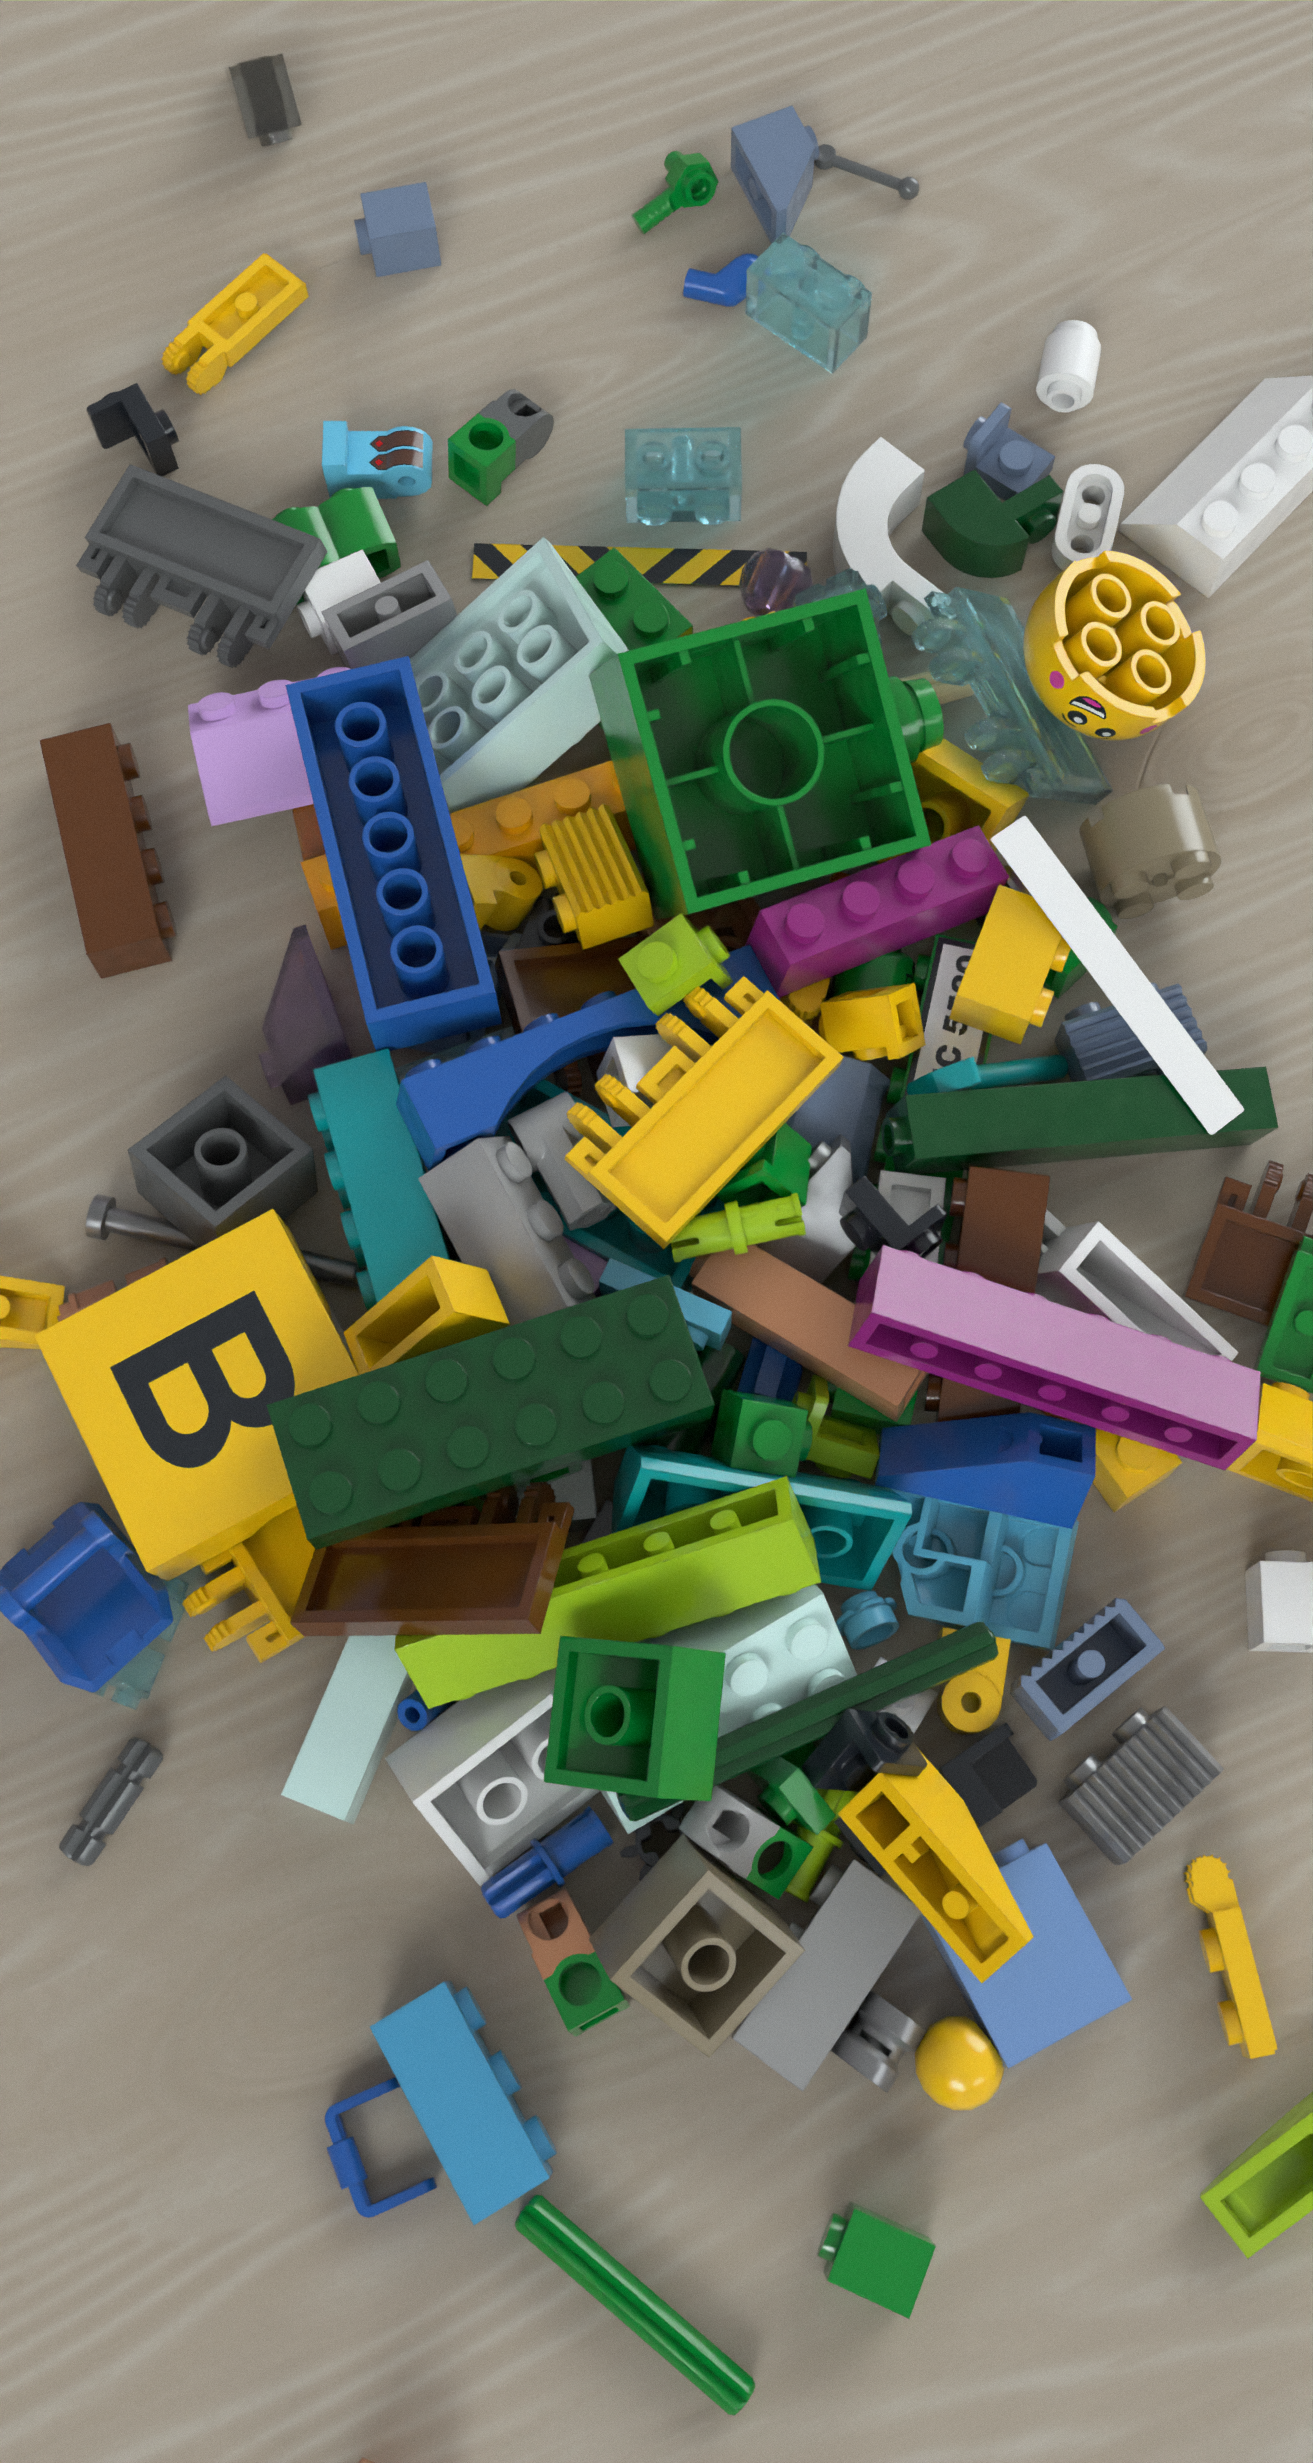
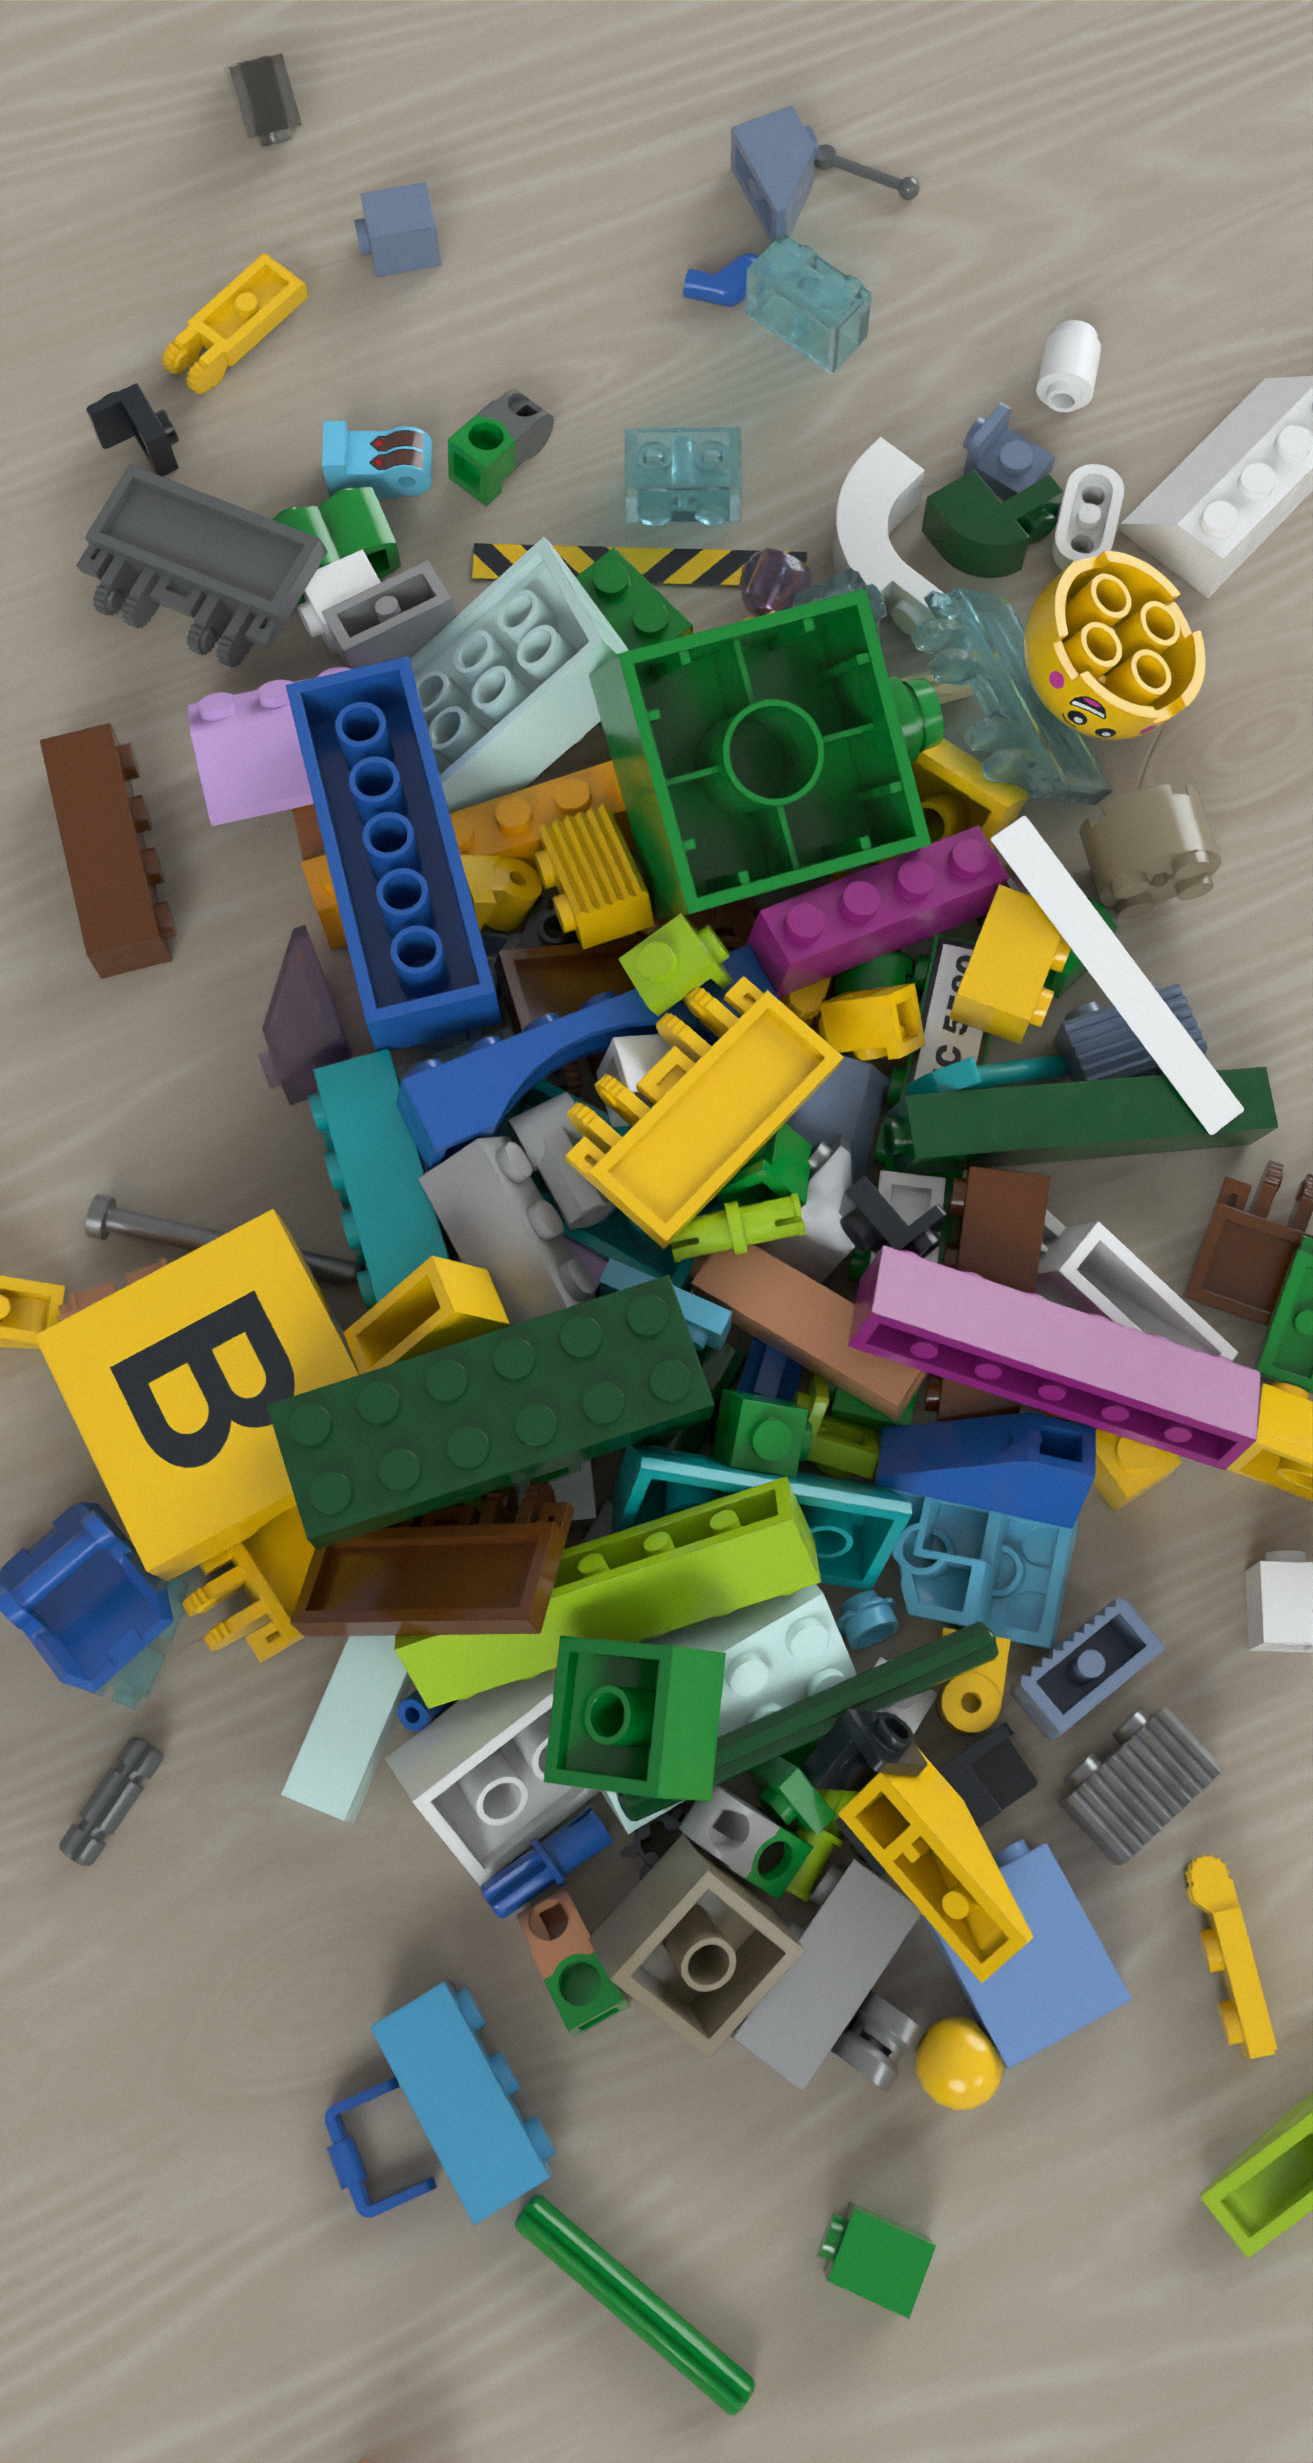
(222, 1164): dark grey brick -> none
(689, 183): green piece -> none

